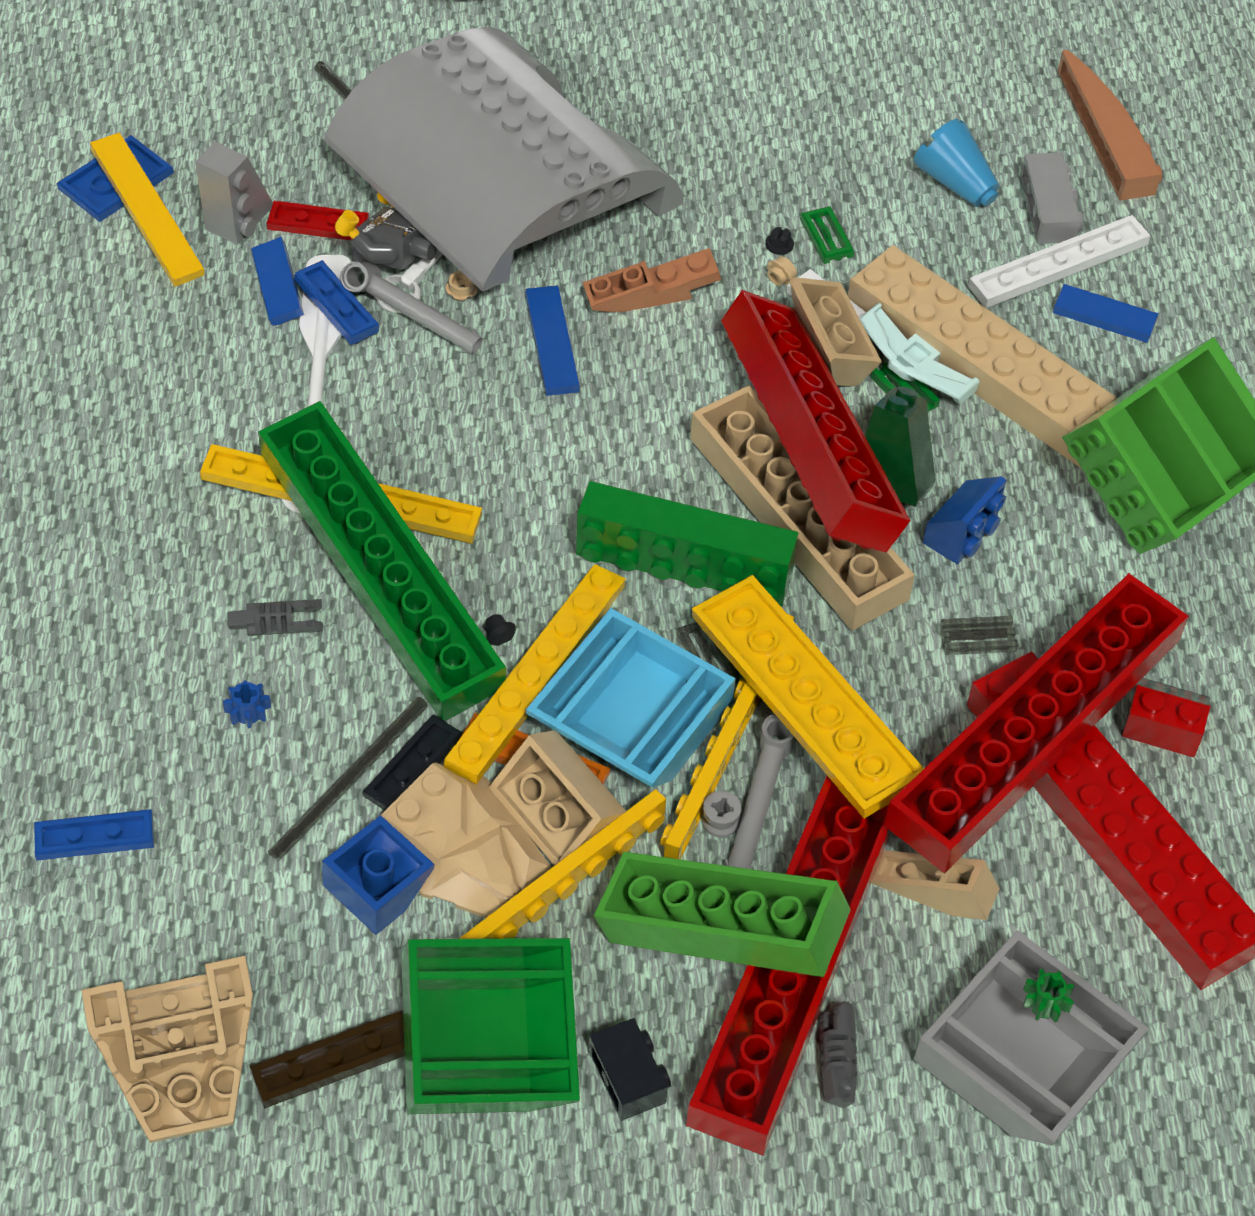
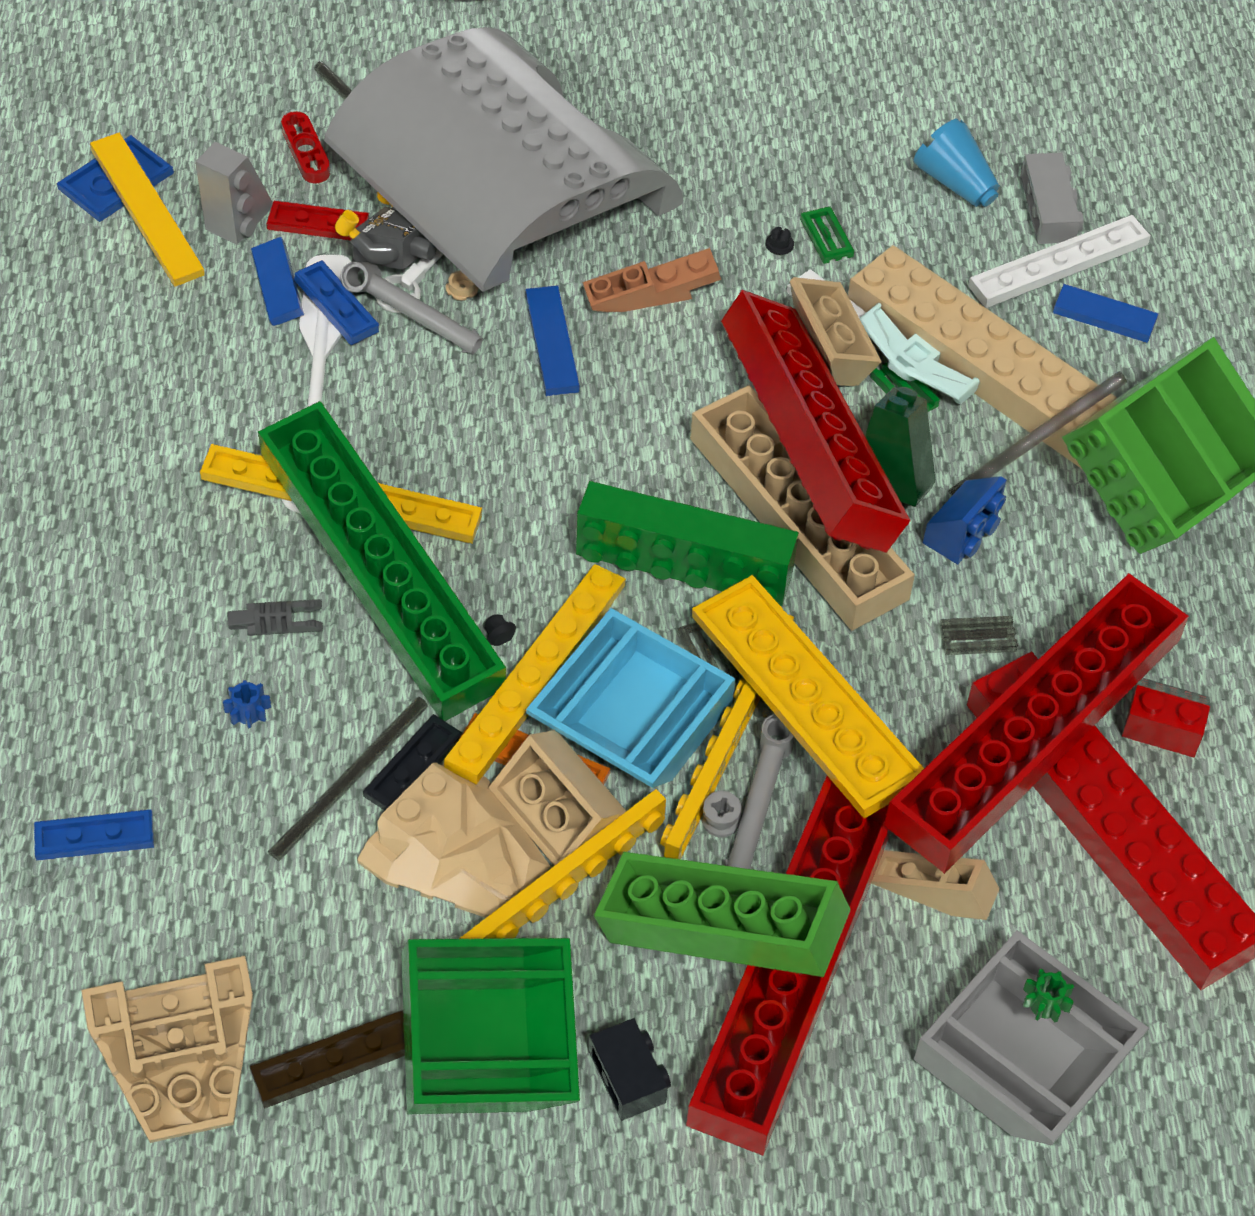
(306, 137): none -> red beam
(376, 874): blue slope -> none
(781, 271): tan plate -> none
(839, 1054): dark grey hinge -> none
(1045, 429): none -> clear smoke piece
(1111, 131): nougat slope -> none

